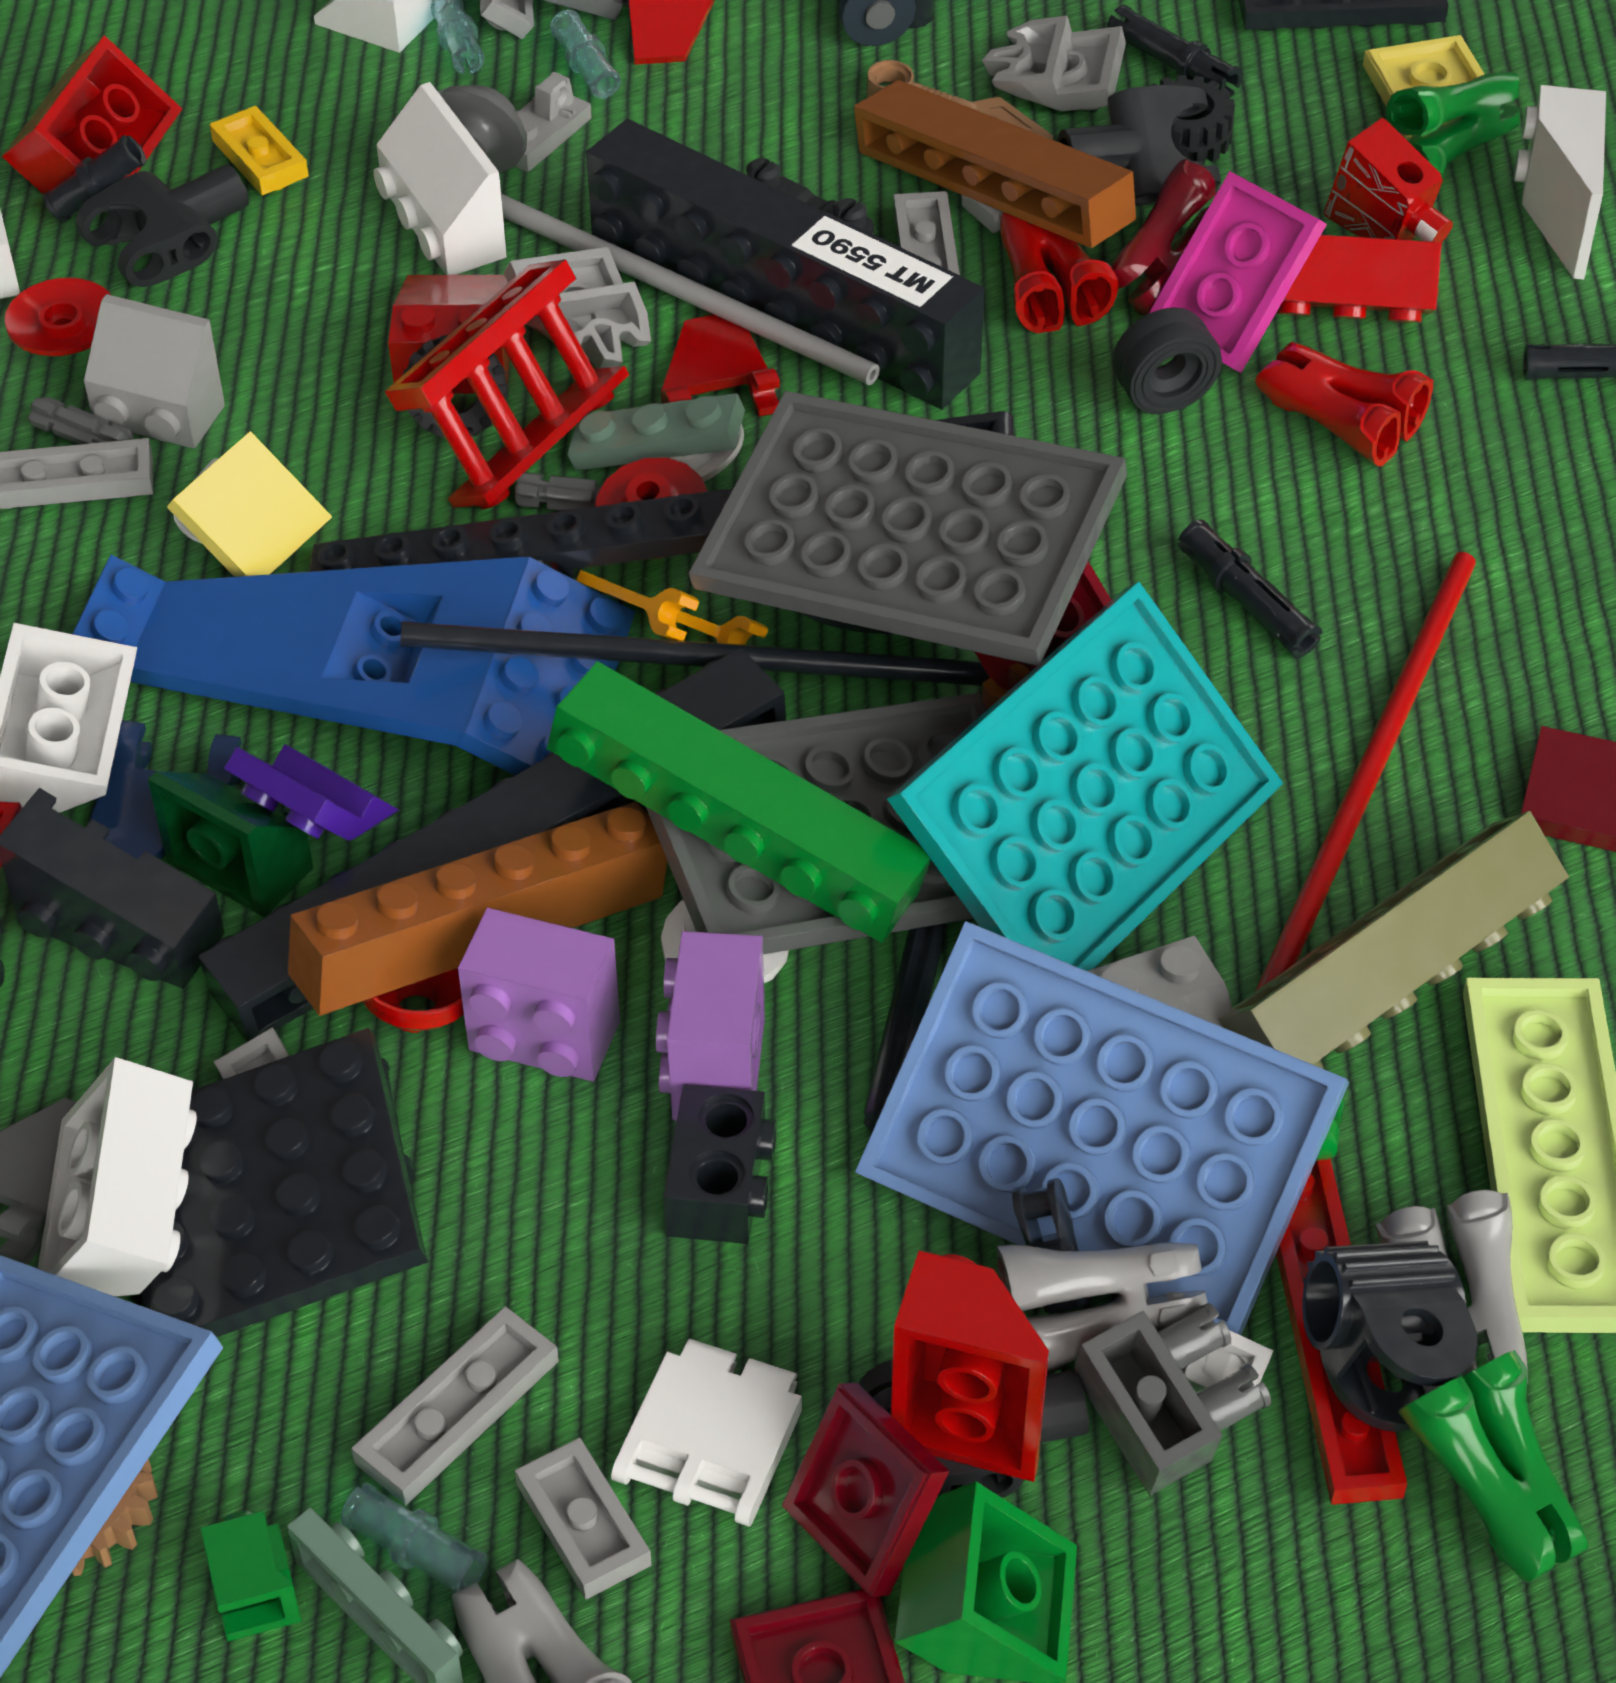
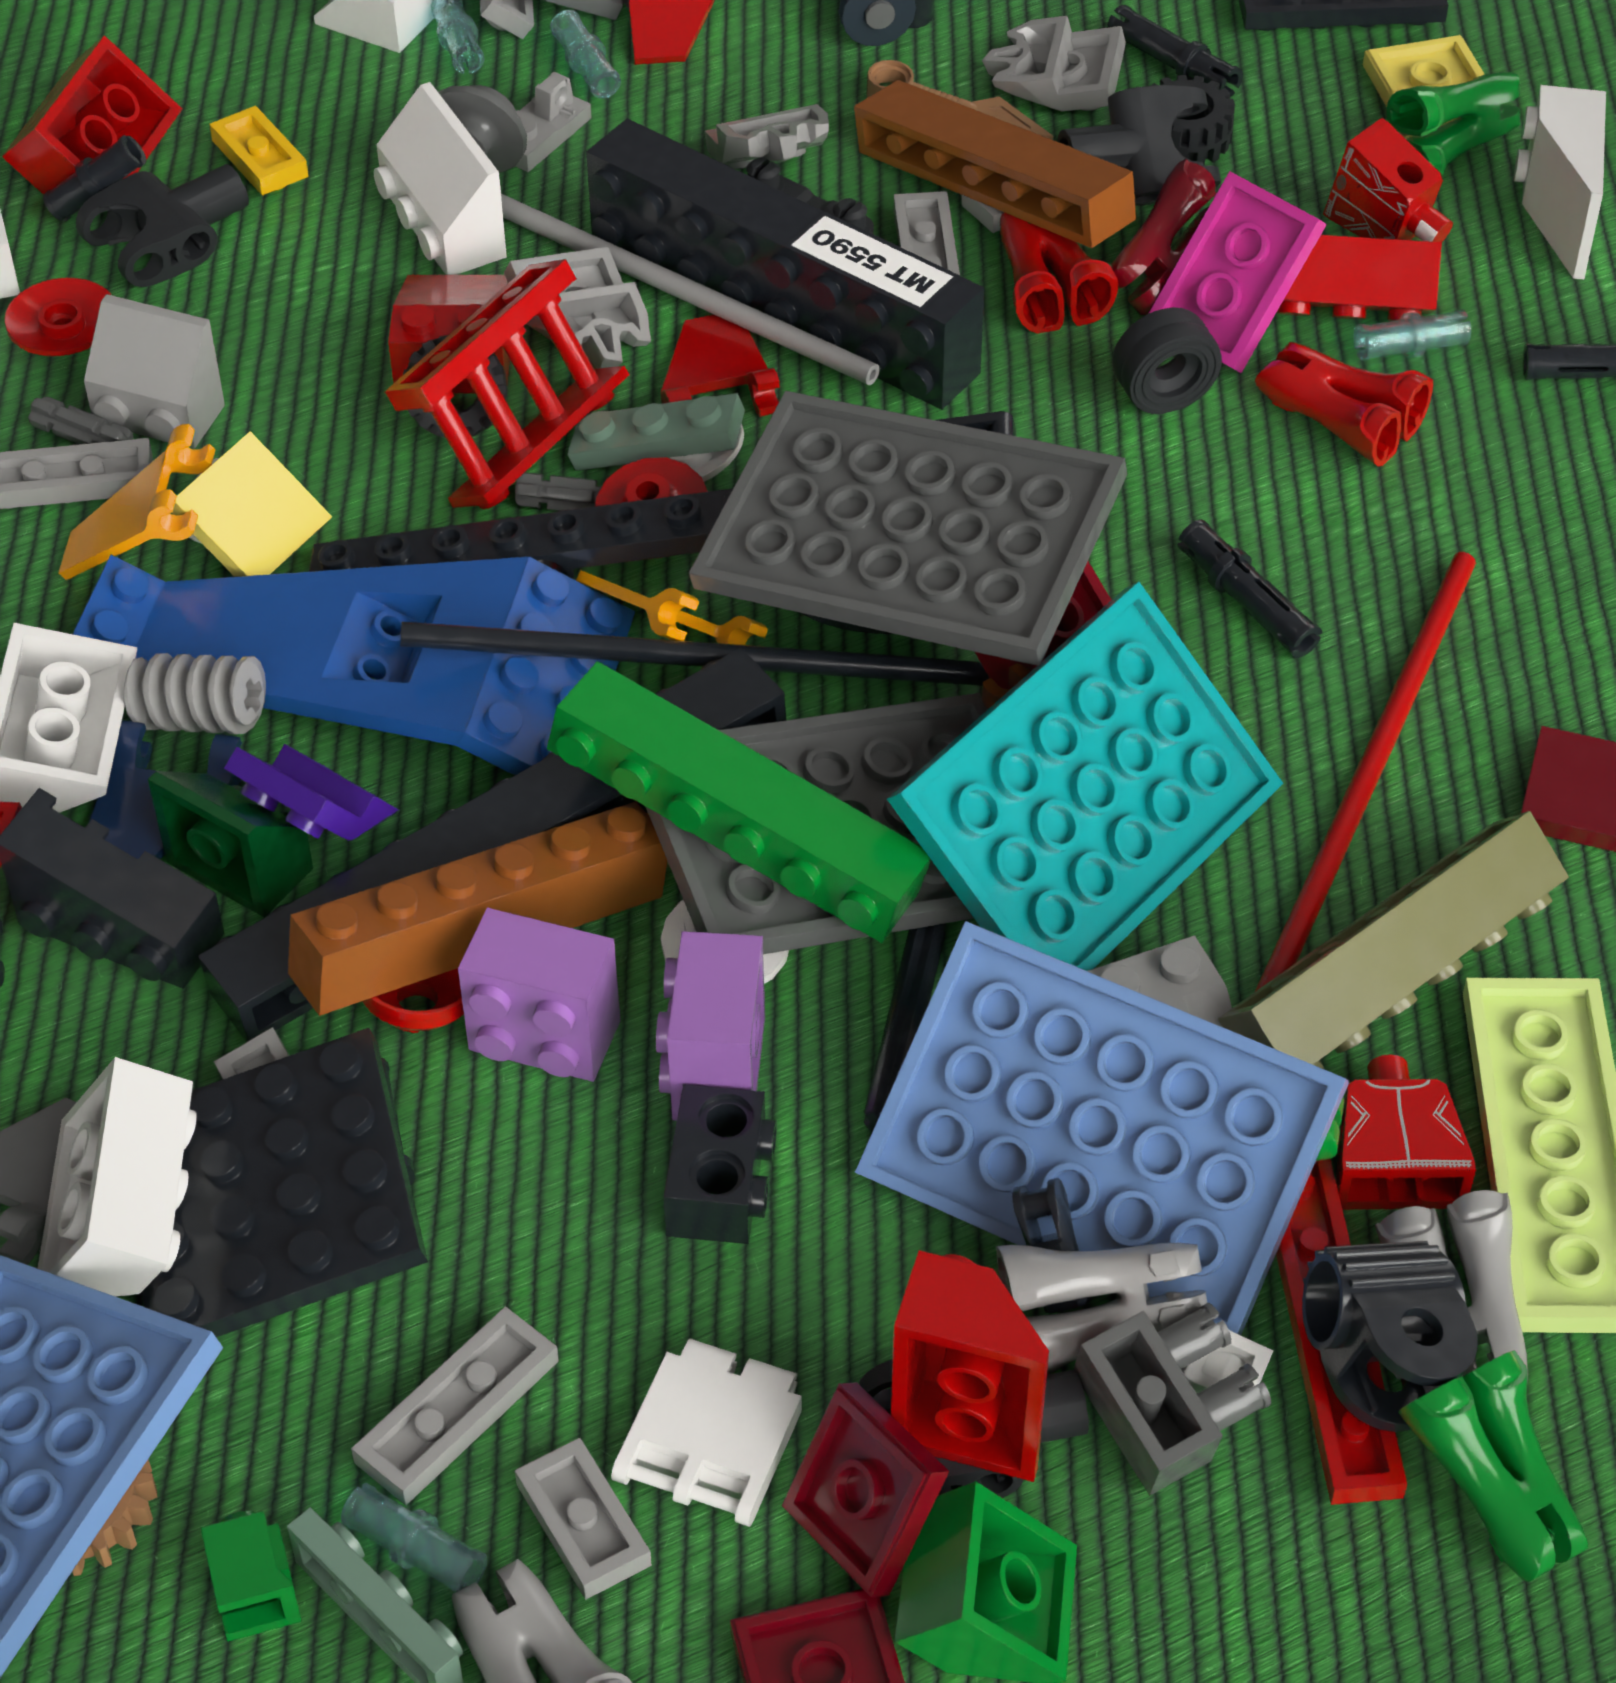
(138, 509): none -> light orange flag
(195, 693): none -> light grey piece
(768, 136): none -> light grey plate
(1401, 1142): none -> red torso
(1412, 334): none -> clear light blue pin

